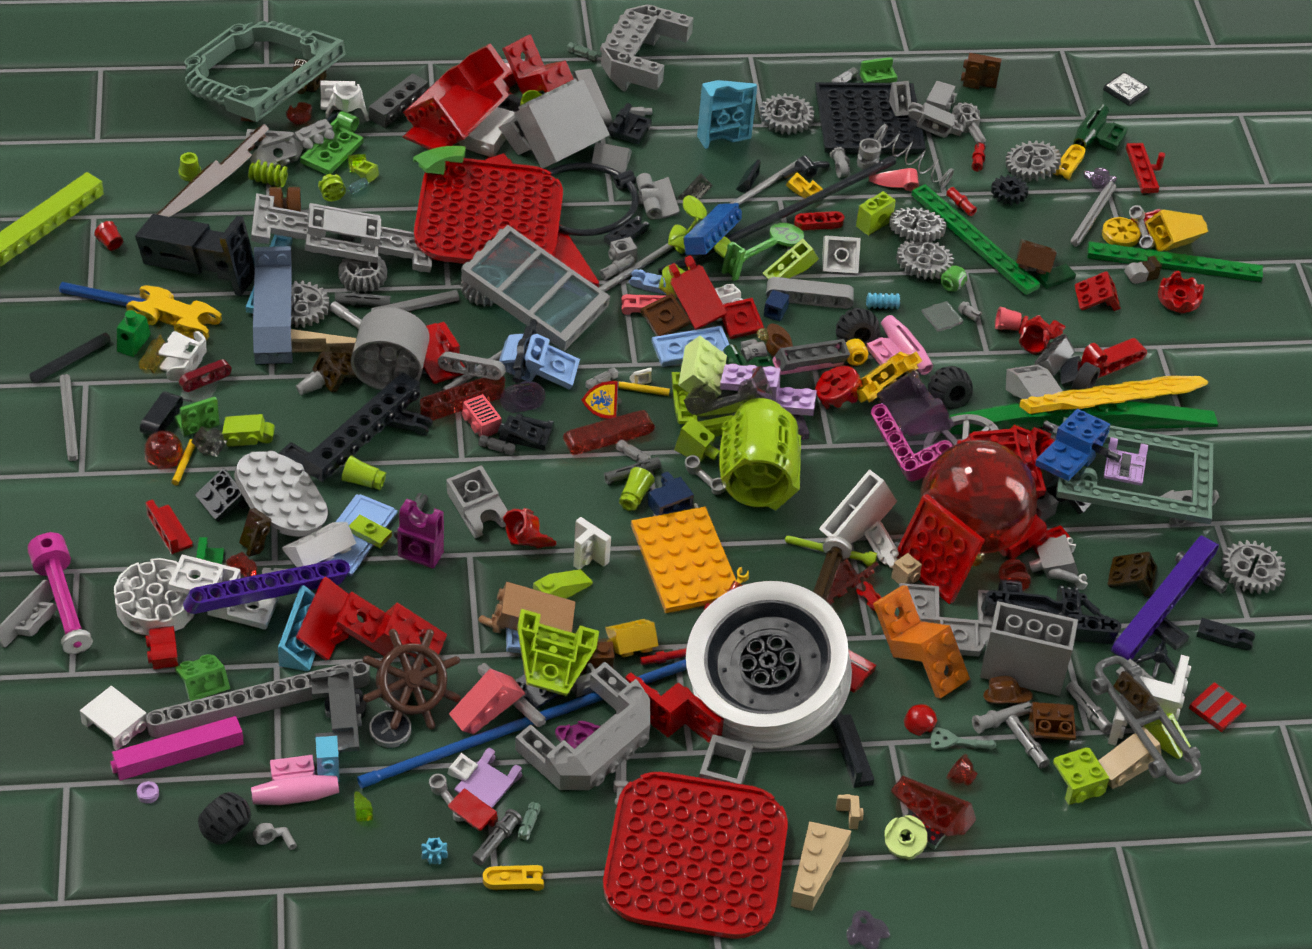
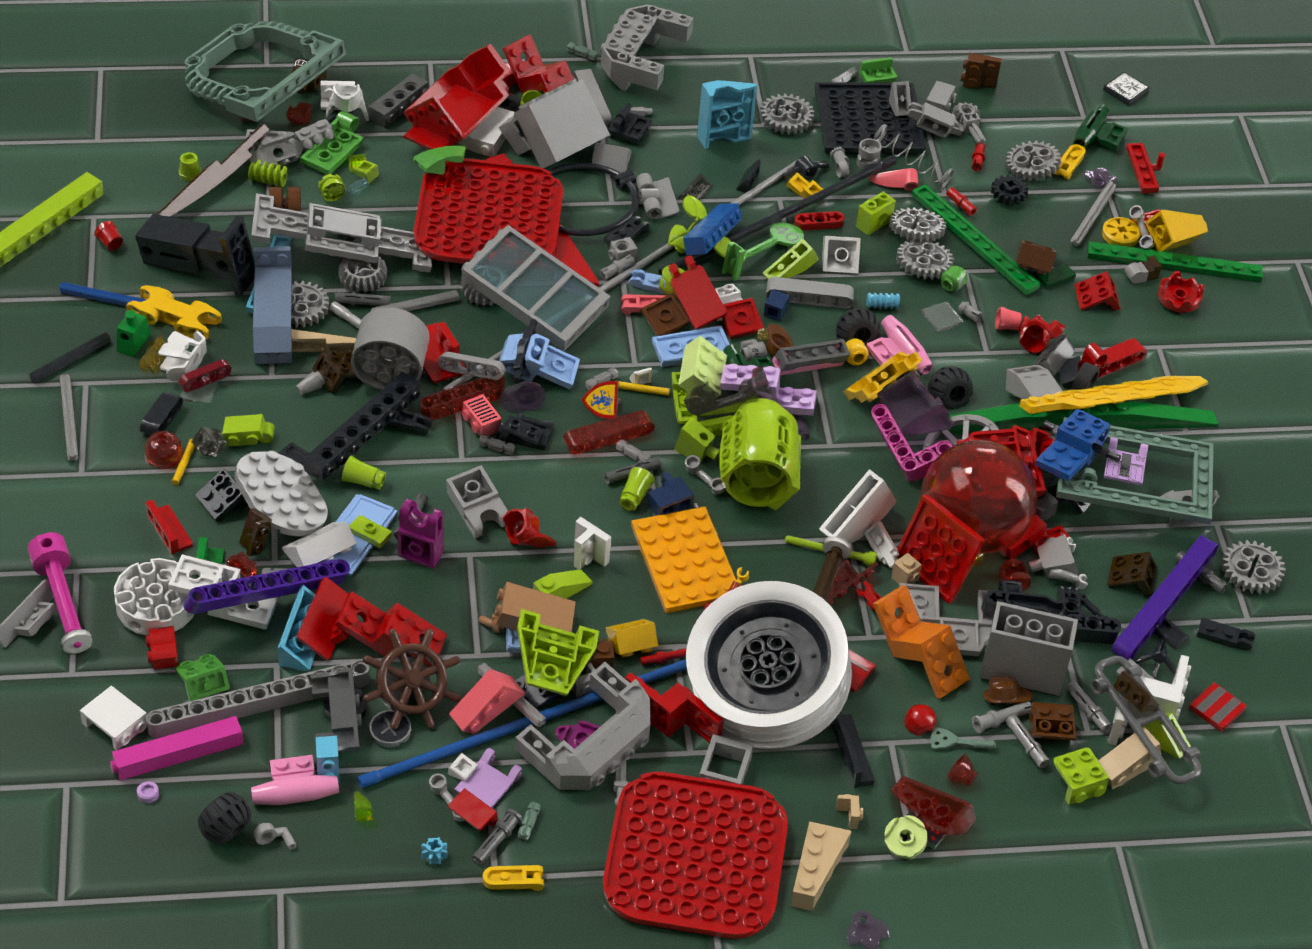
(198, 414): bright green bracket -> none
(845, 390): red plate -> none

